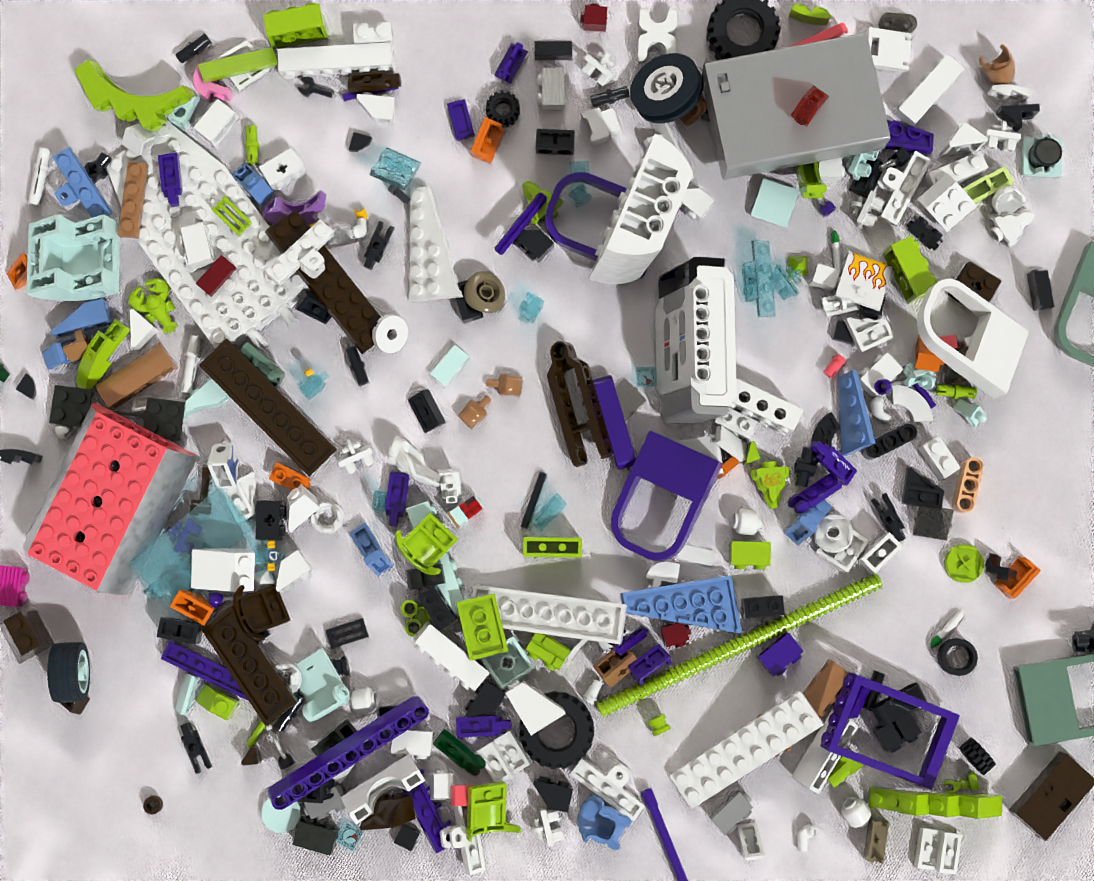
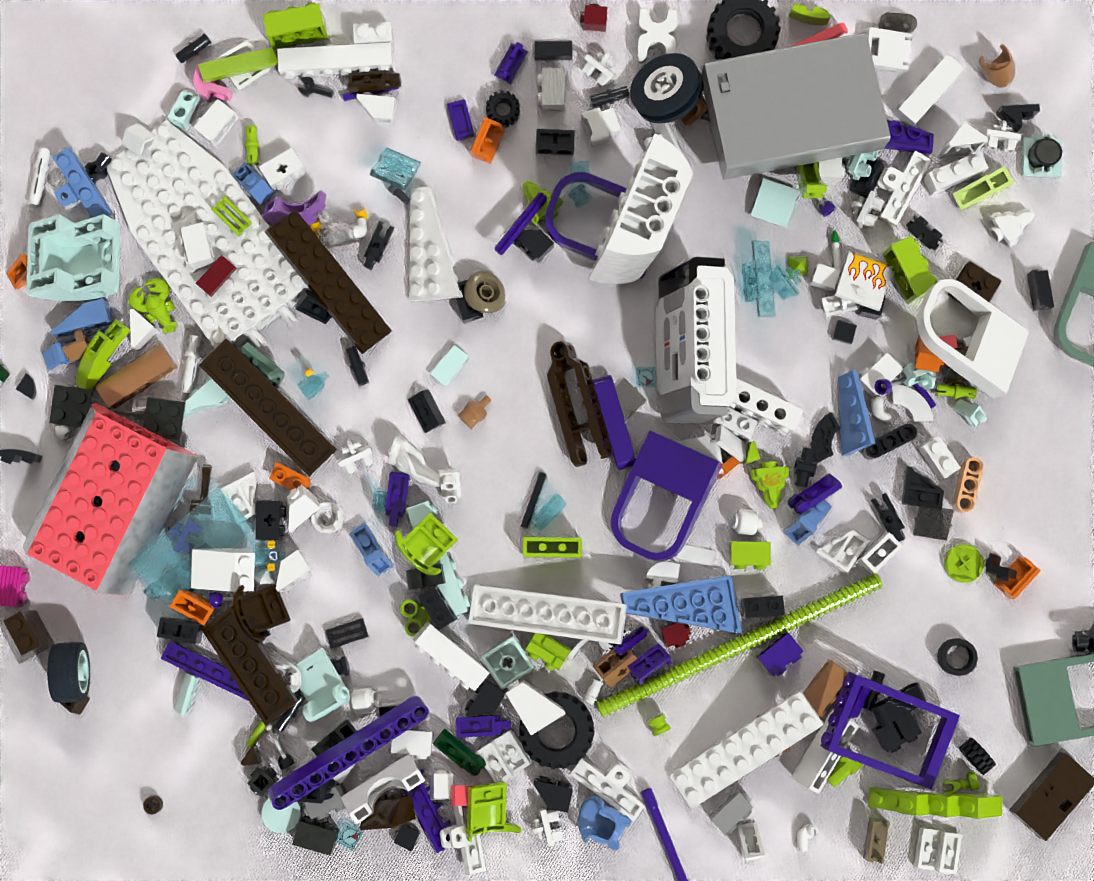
(106, 95): lime arch -> none
(133, 200): medium nougat plate -> none
(170, 177): dark purple hinge -> none
(192, 737): black hinge -> none
(217, 702): lime slope -> none
(223, 457): white torso -> none
(257, 785): none -> pearl dark grey brick
(302, 254): white plate -> none
(359, 142): black tile -> none
(399, 335): white tile -> none
(465, 511): leg -> none
(482, 627): lime plate -> none
(507, 384): medium nougat piece -> none
(531, 308): clear light blue brick -> none
(696, 203): white slope -> none
(809, 106): clear red slope -> none
(833, 462): dark purple hinge -> none
(834, 366): coral pin -> none
(838, 543): white tile -> none
(856, 812): white head -> none
(868, 332): white wing -> none
(898, 159): black piece -> none
(946, 629): white piece -> none
(947, 202): white brick -> none
(1003, 91): white slope -> none
(1007, 200): white hair -> none

